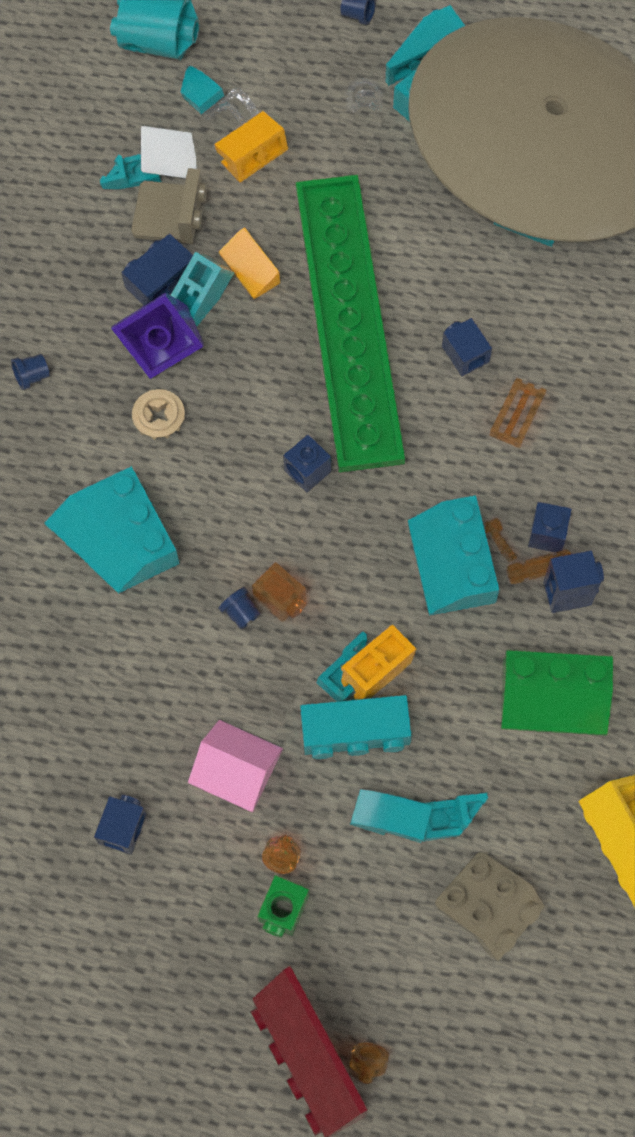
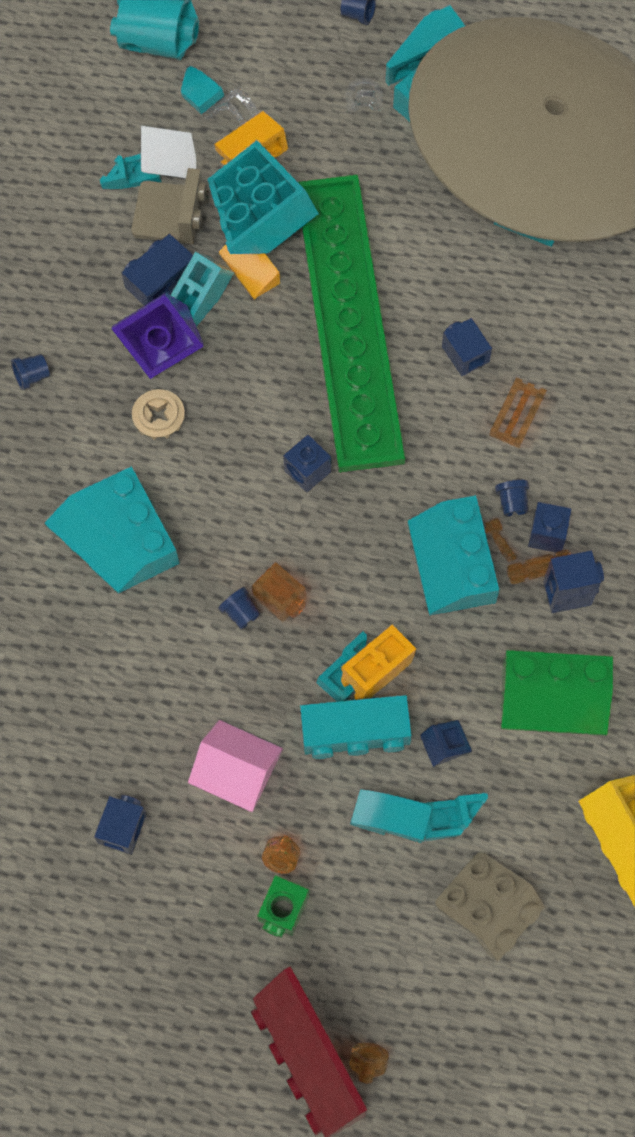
(258, 202): none -> teal wedge
(445, 742): none -> dark blue slope
(513, 497): none -> dark blue piece

